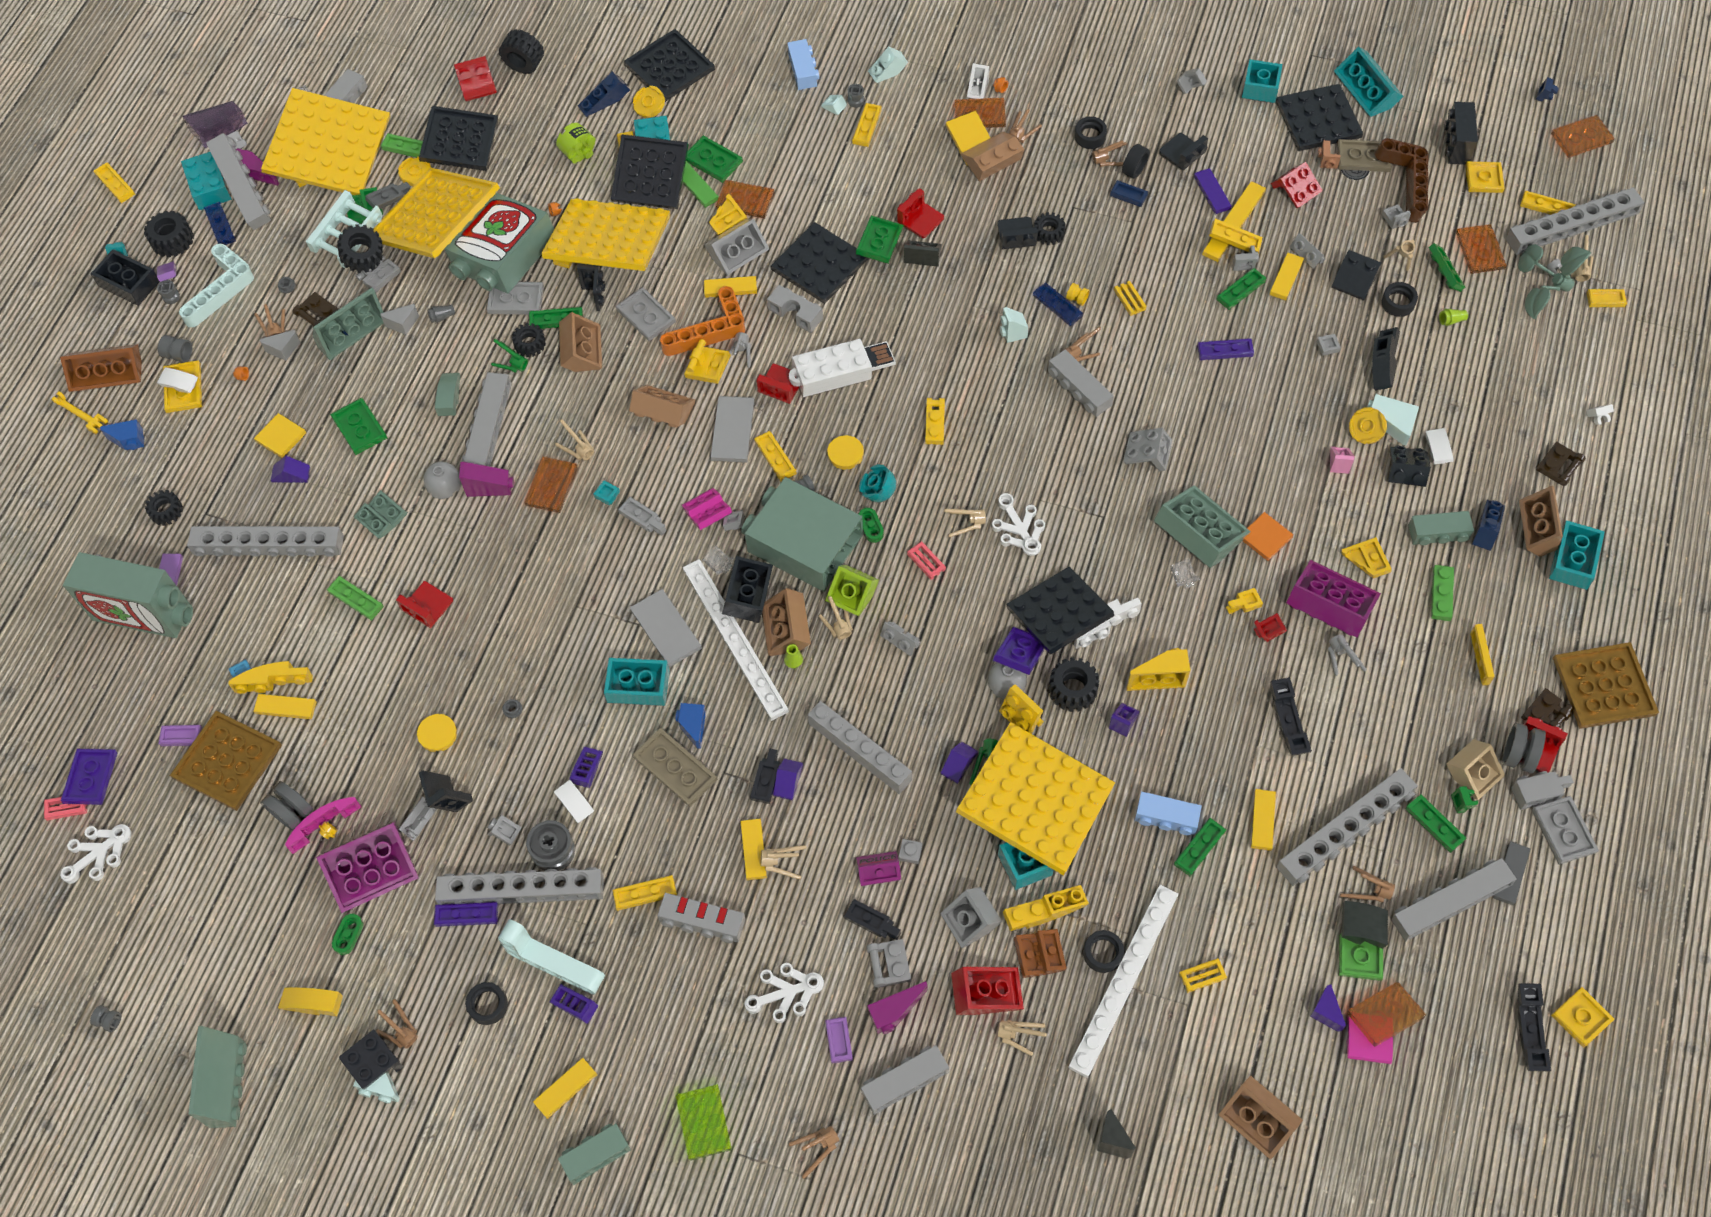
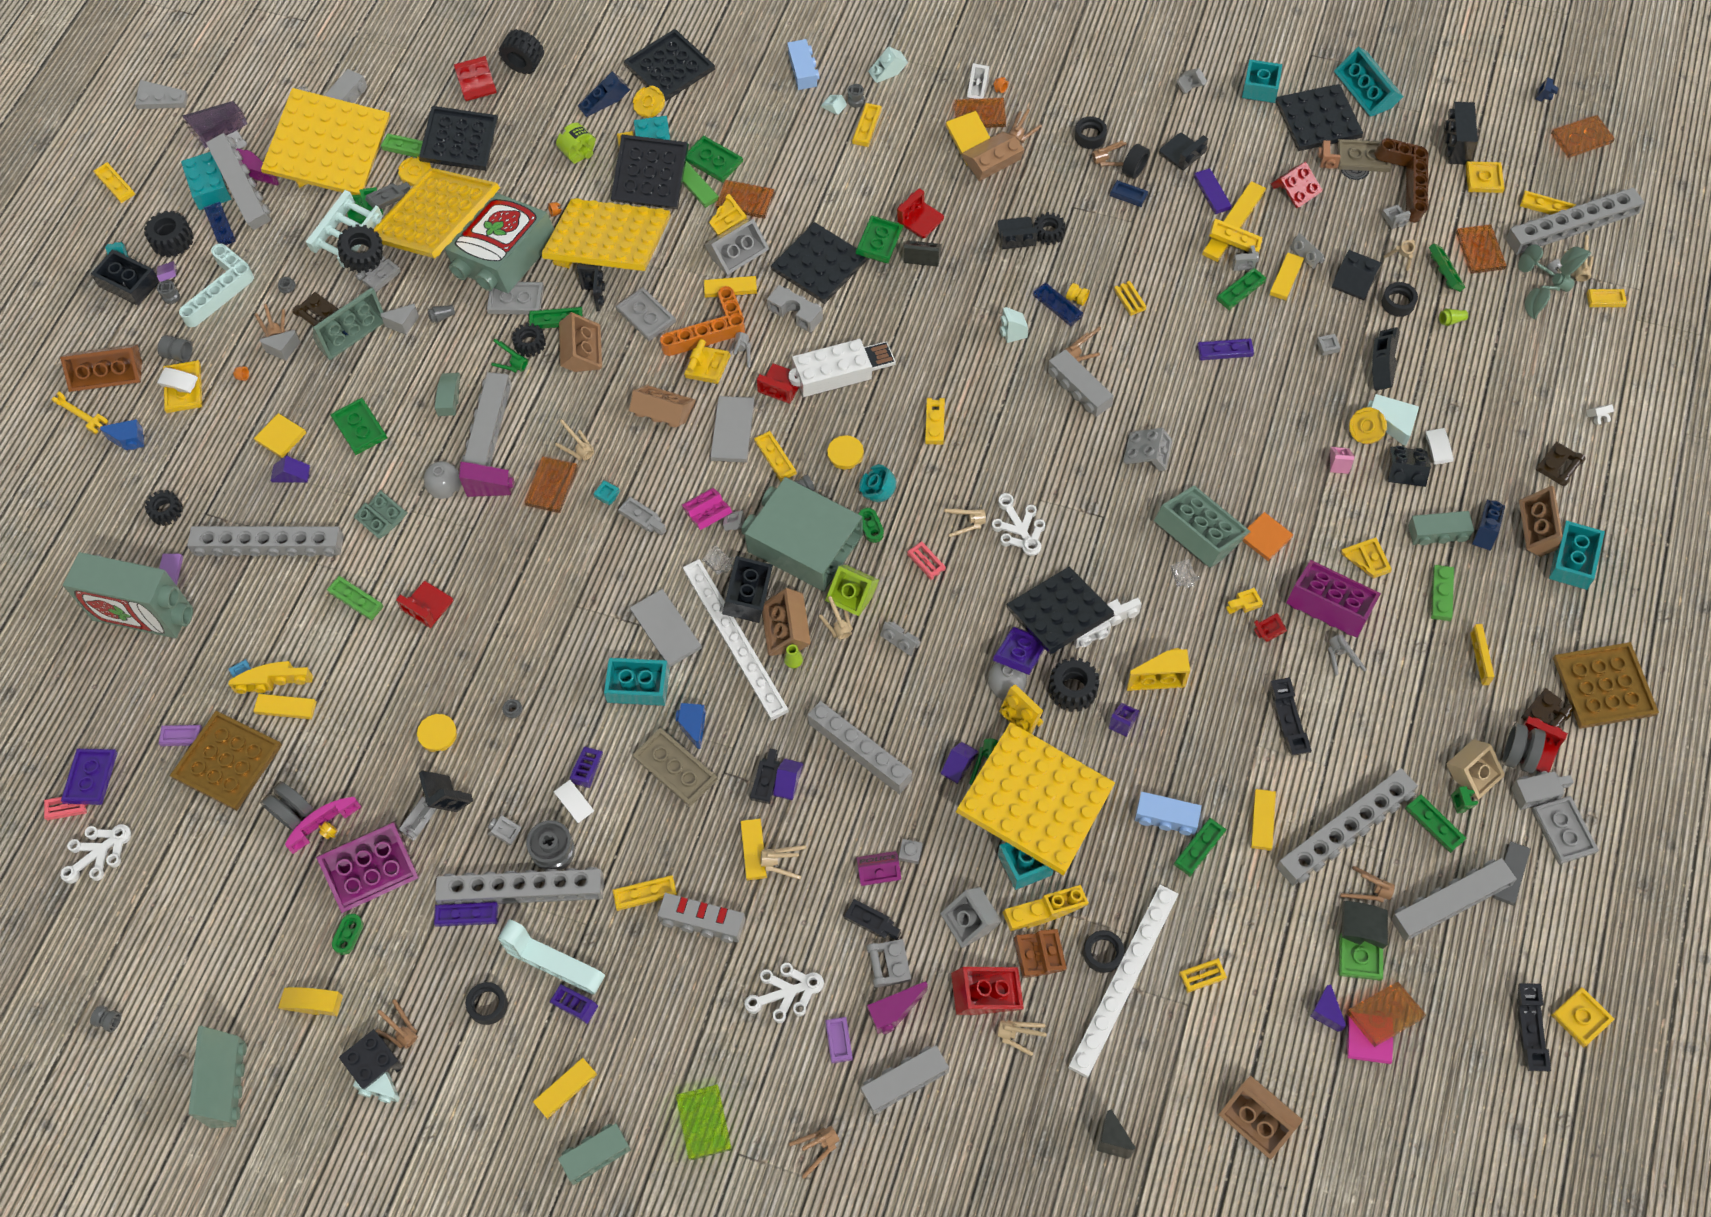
(159, 96): none -> light grey wing

